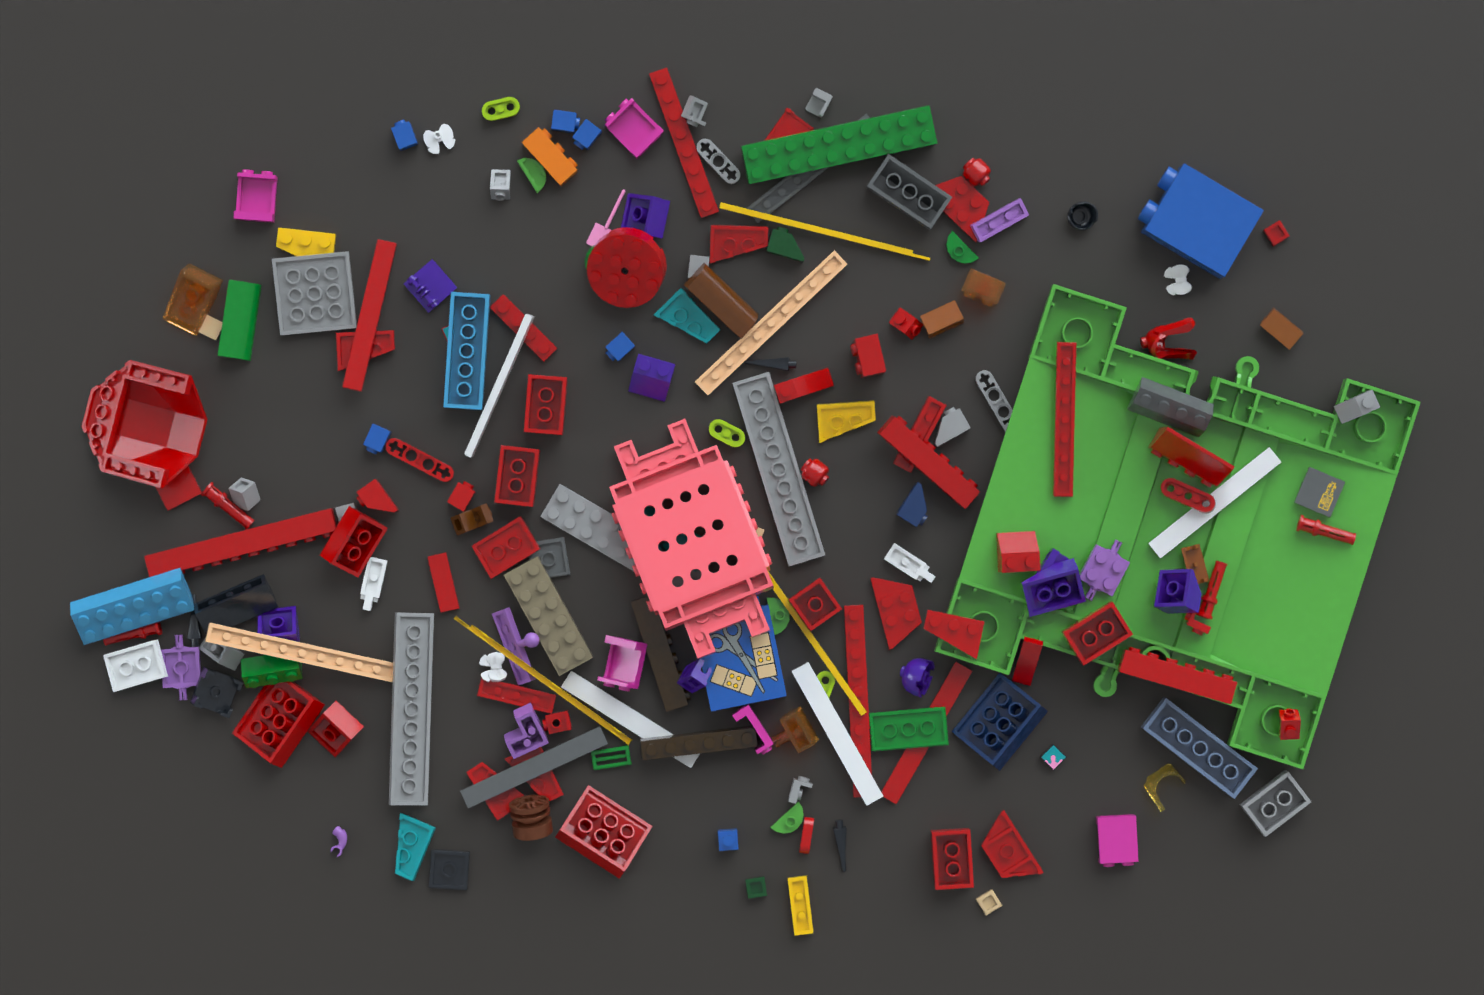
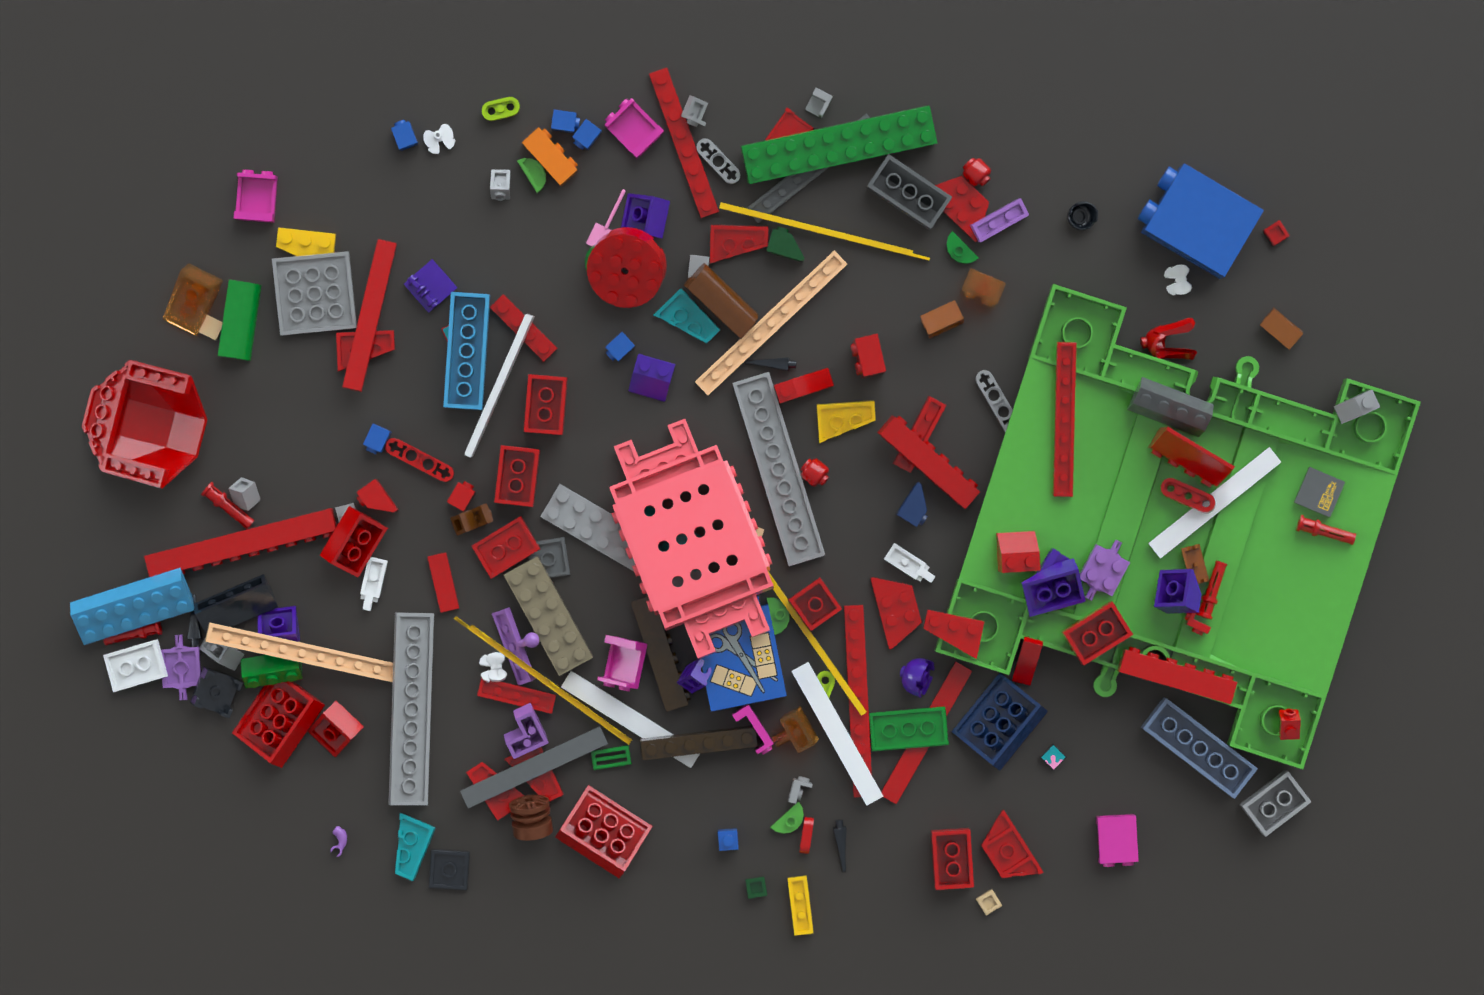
(180, 489): red tile -> none
(562, 716): red brick -> none
(726, 433): lime plate -> none
(906, 323): red bracket -> none
(951, 426): light grey slope -> none
(1154, 778): clear yellow helmet -> none

